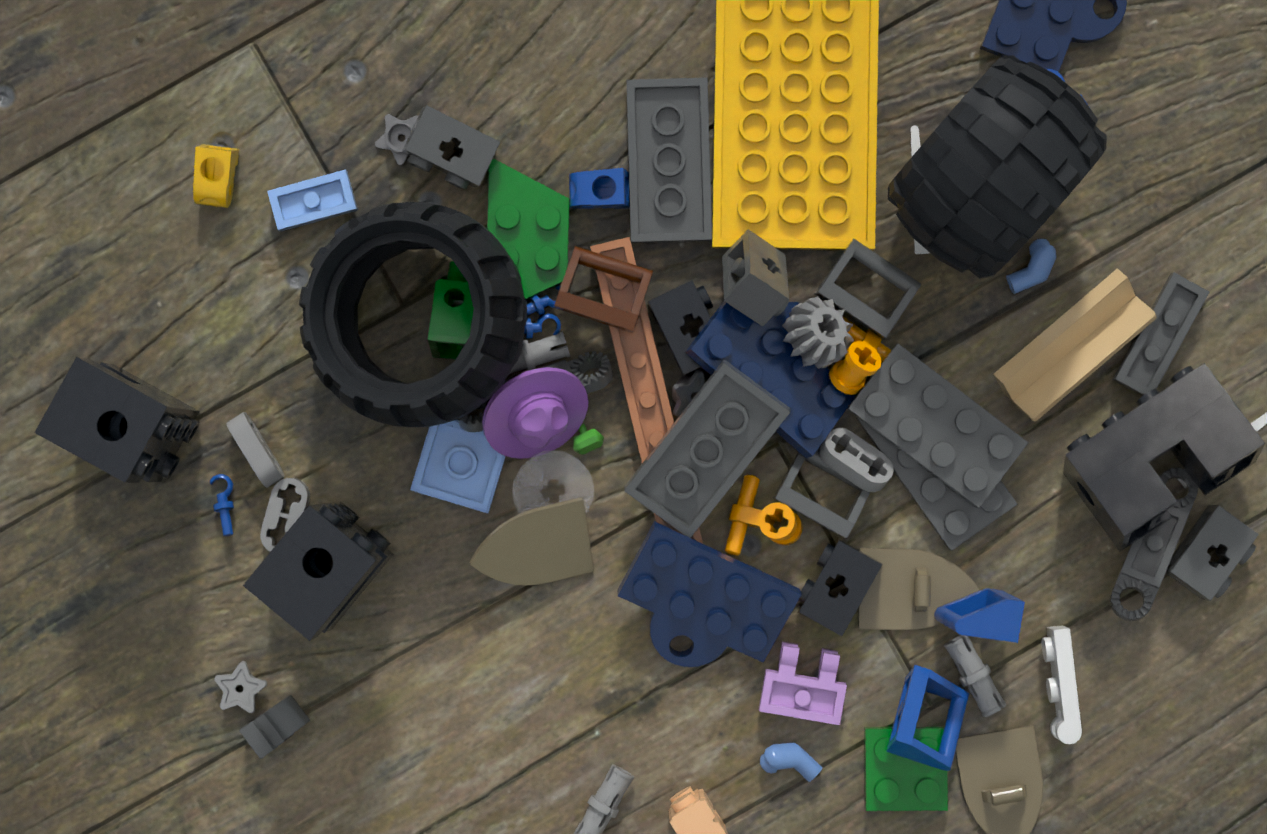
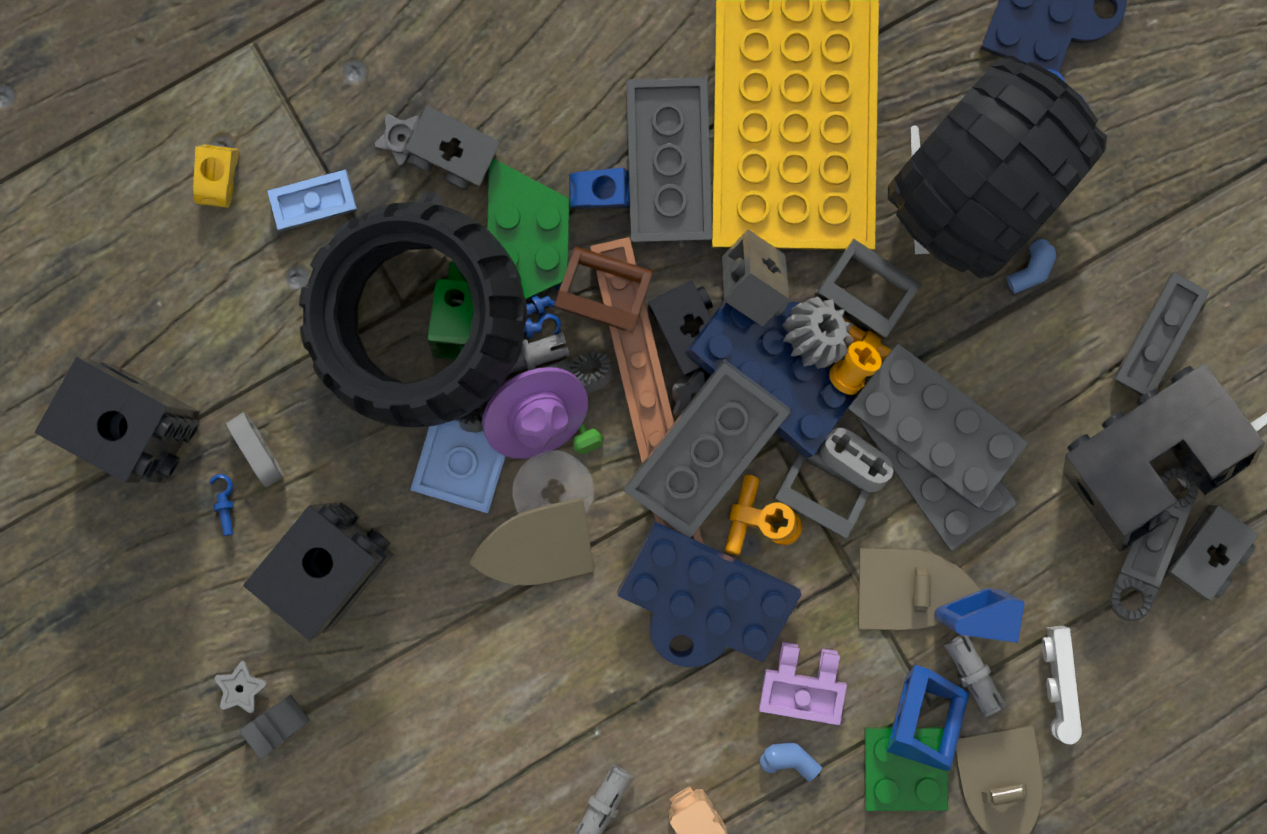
(276, 508): light grey beam -> none
(838, 611): black brick -> none
(1074, 346): tan panel -> none

